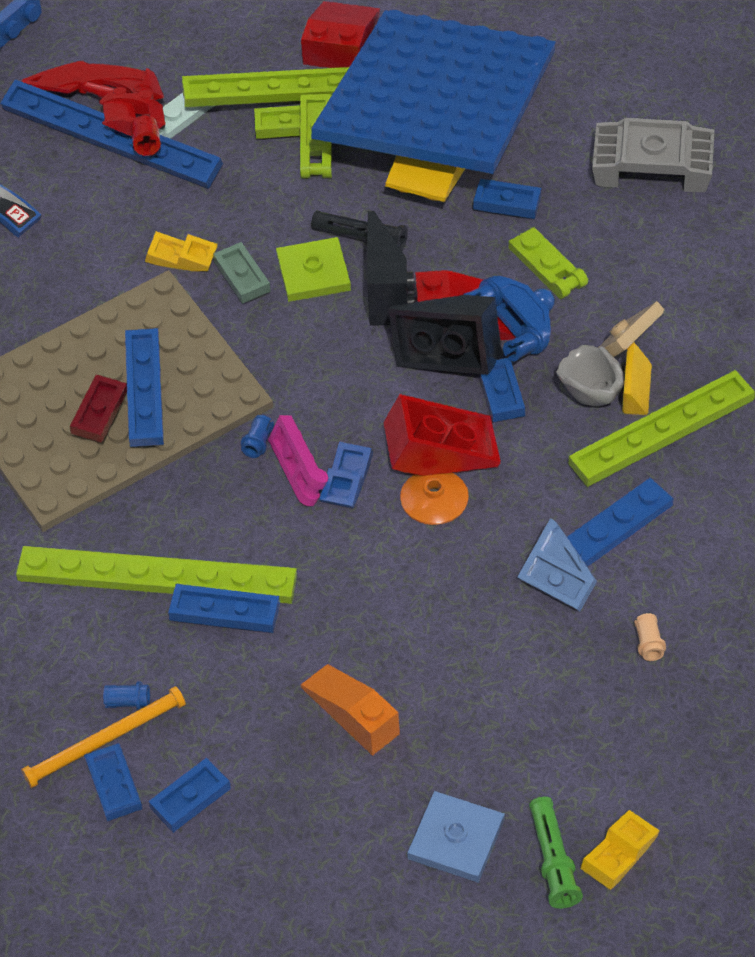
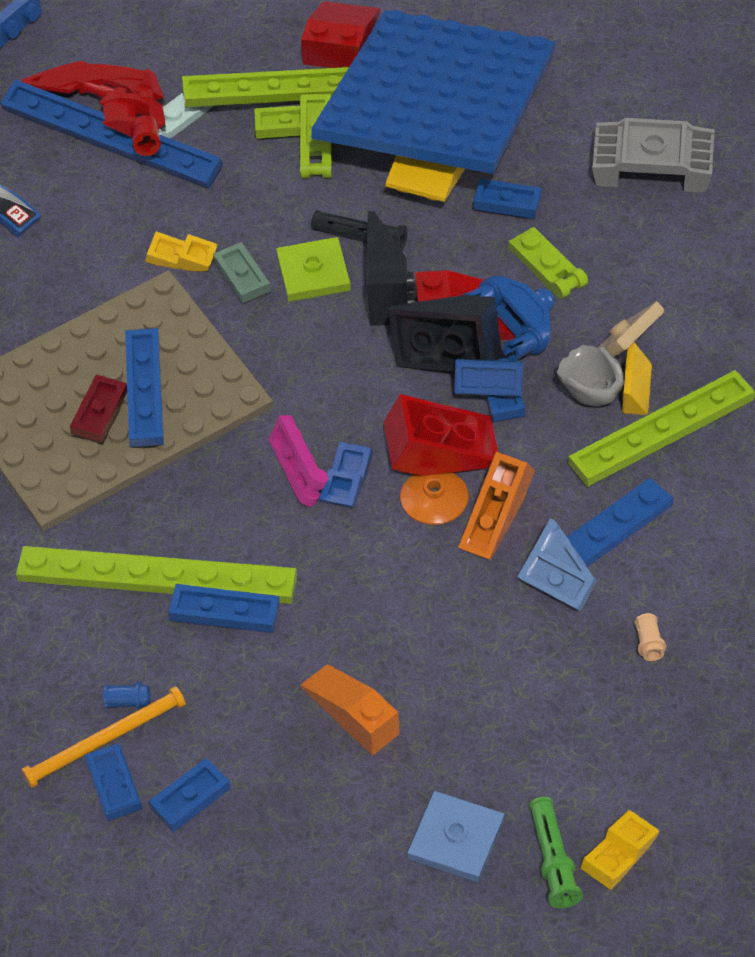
(255, 441): blue pin -> none
(488, 377): none -> blue plate
(496, 505): none -> orange slope

